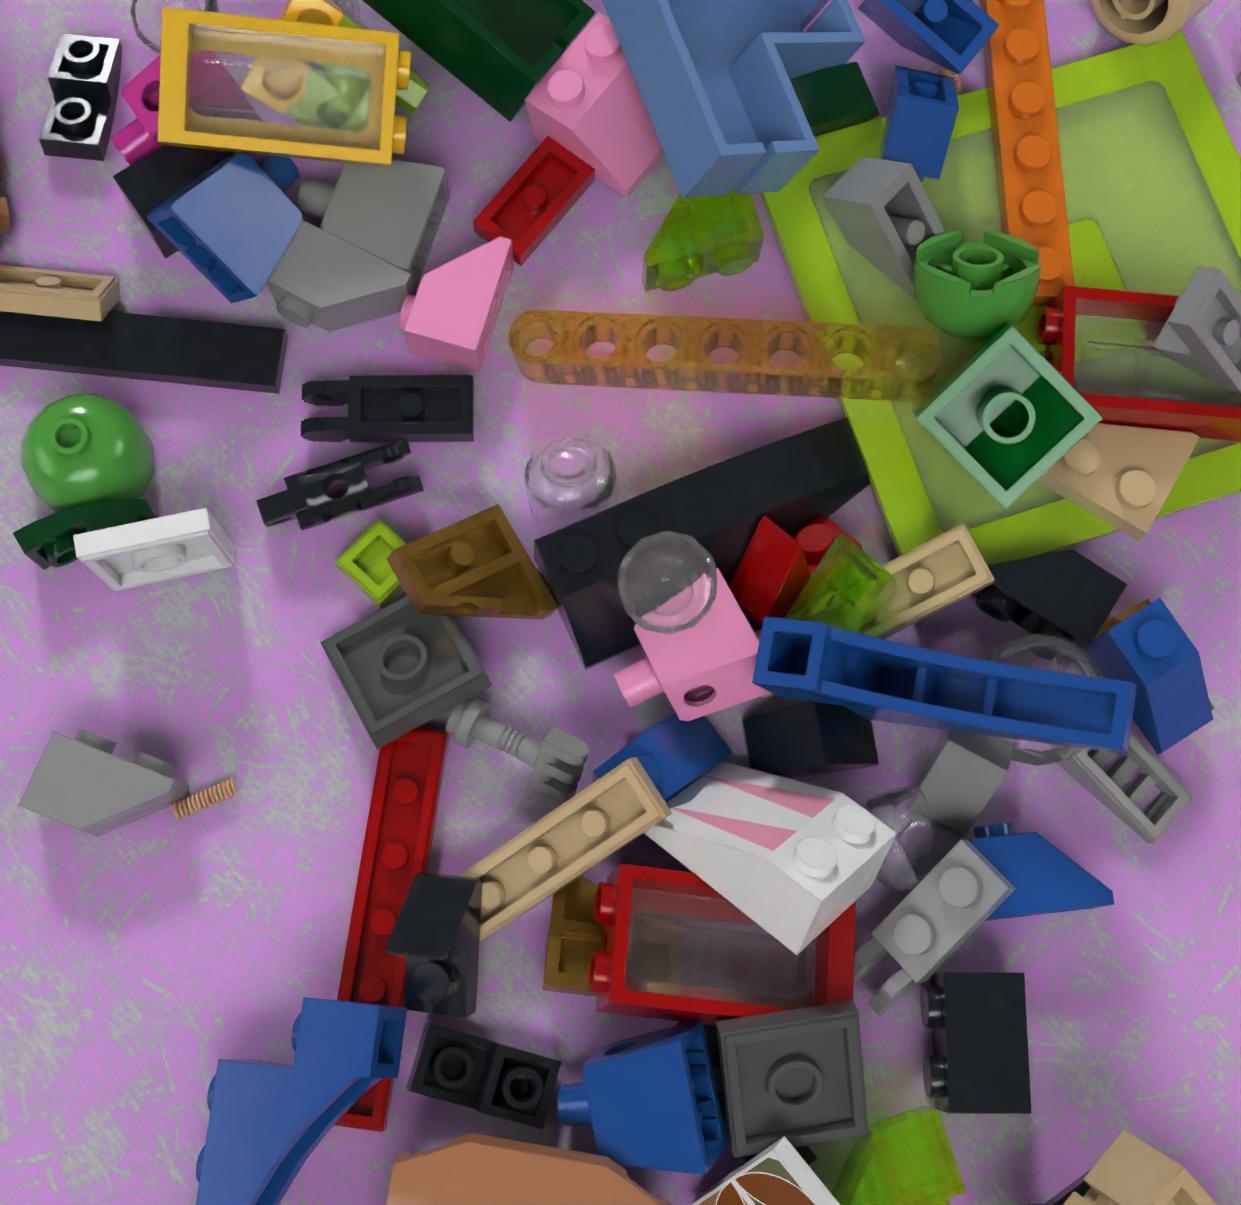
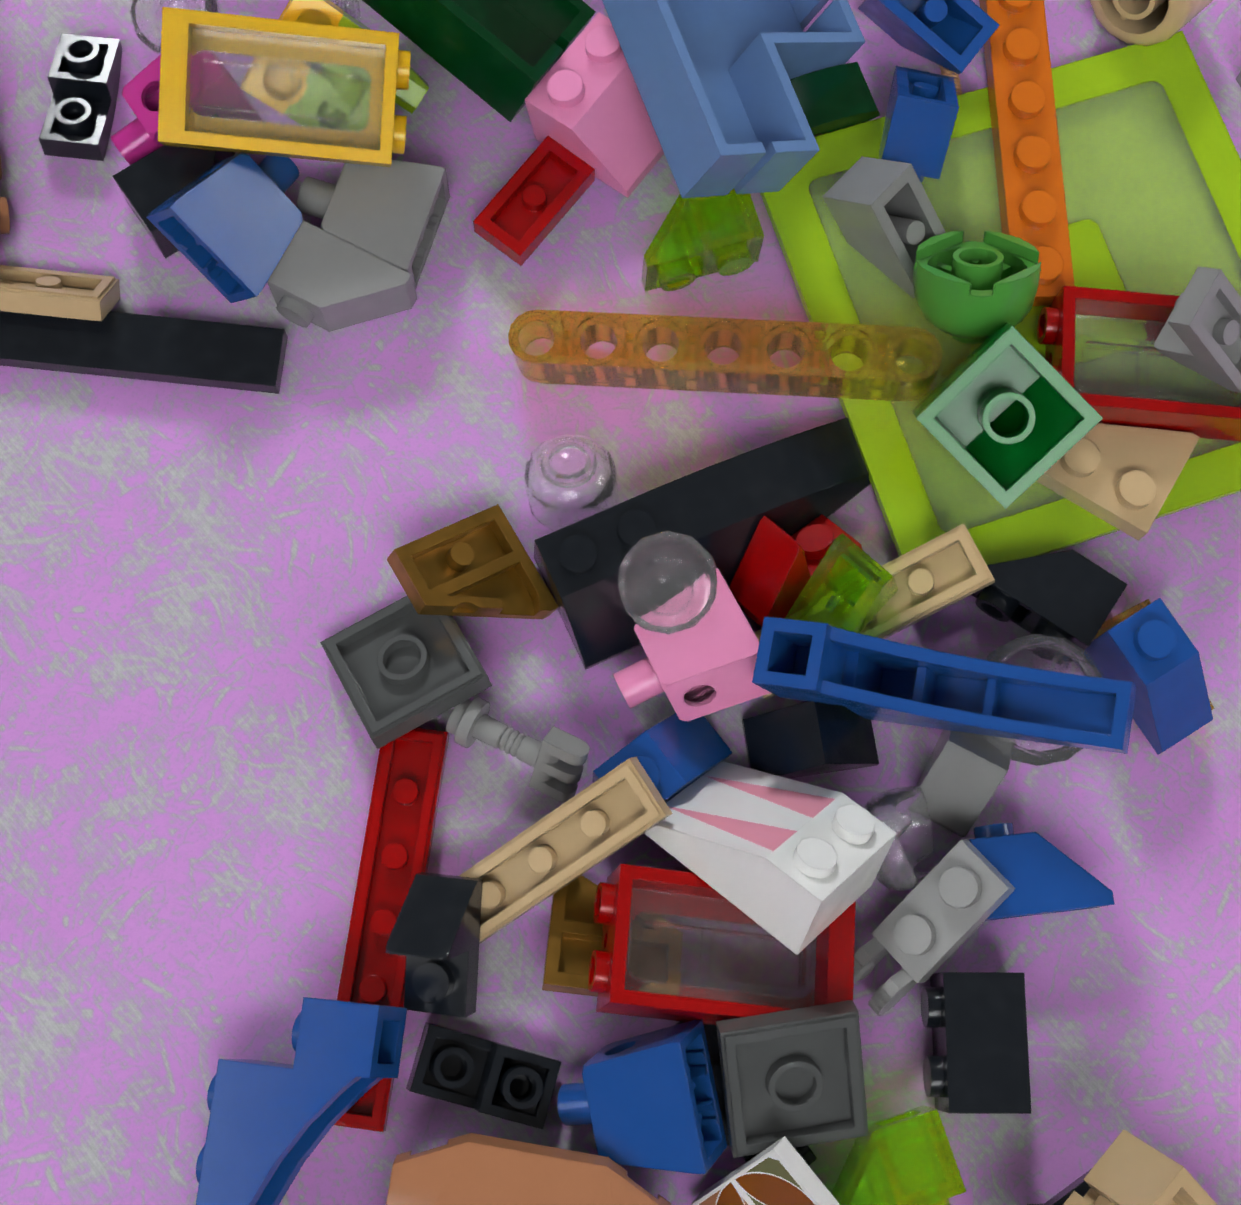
(51, 538): dark green slope -> none
(86, 453): bright green cylinder -> none
(95, 790): light grey slope -> none
(156, 549): white tile -> none
(222, 786): light nougat leg -> none
(307, 490): black hinge -> none
(368, 566): lime tile -> none
(393, 408): black hinge -> none
(459, 306): bright pink slope -> none
(1106, 787): light grey slope -> none

